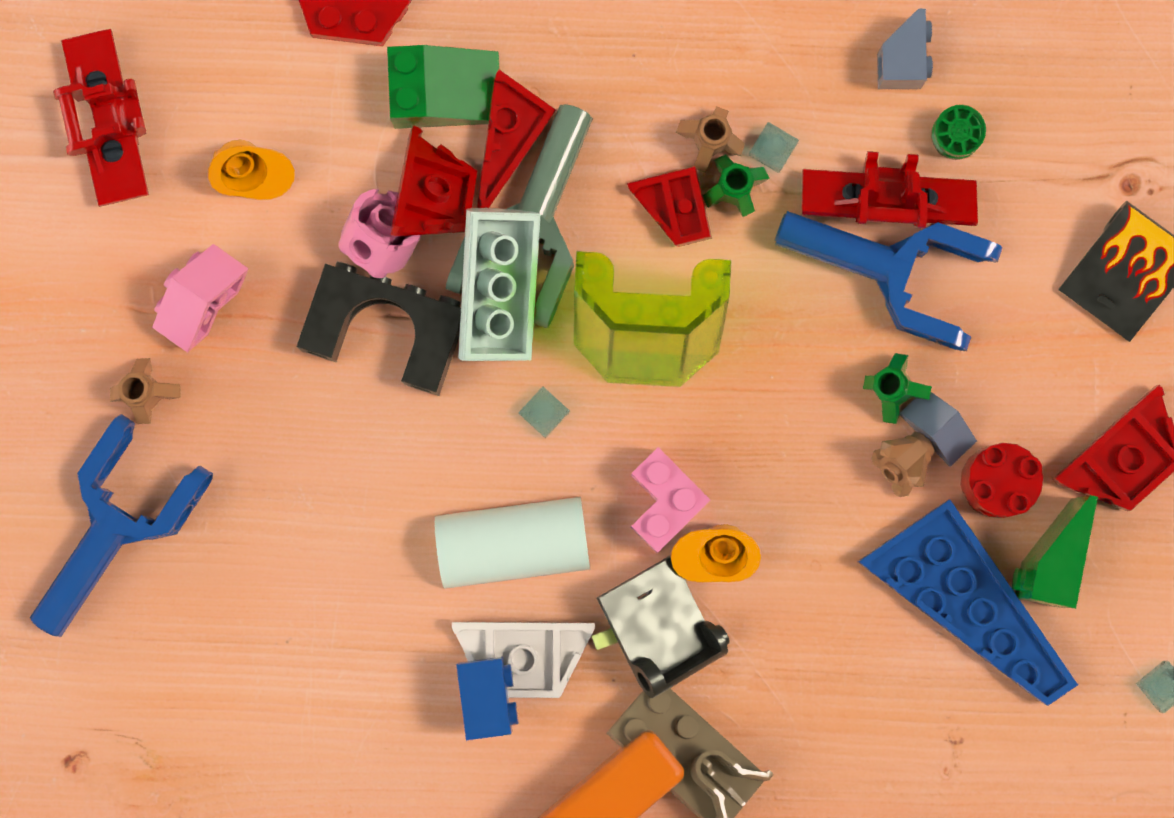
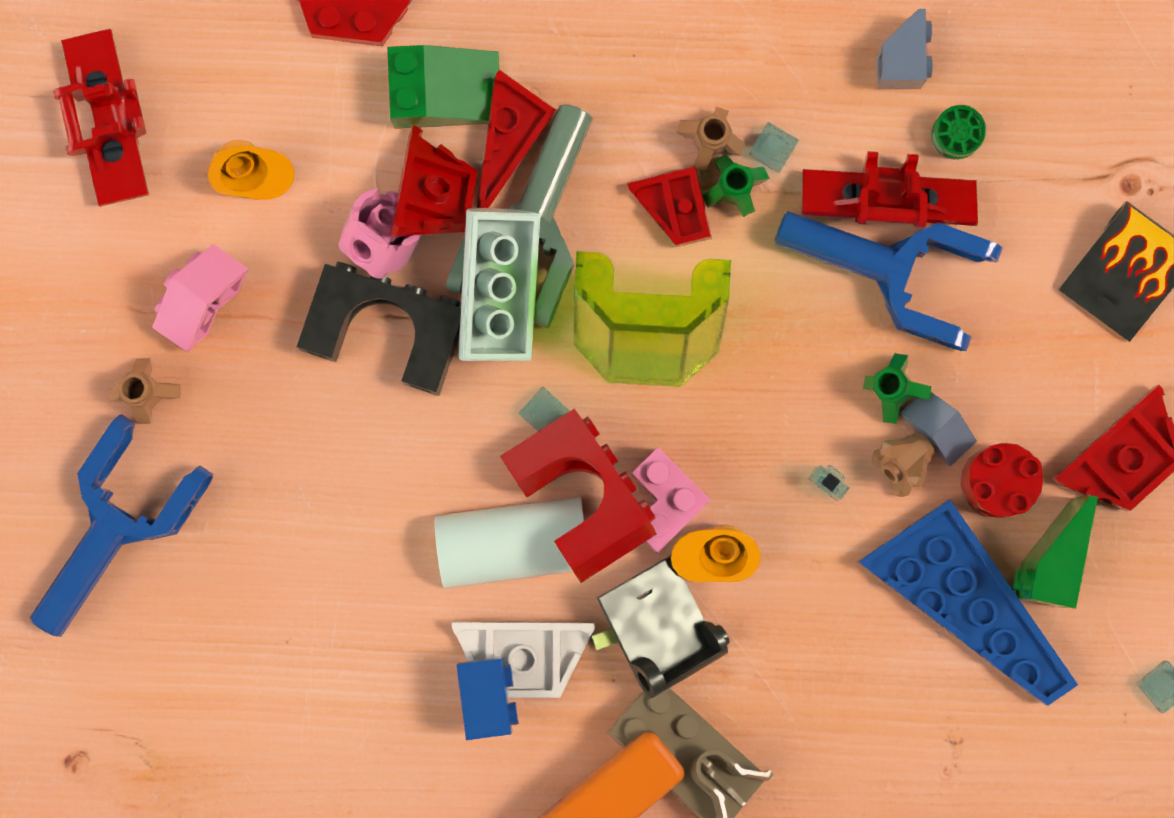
(618, 522): none -> red arch
(830, 481): none -> clear light blue plate

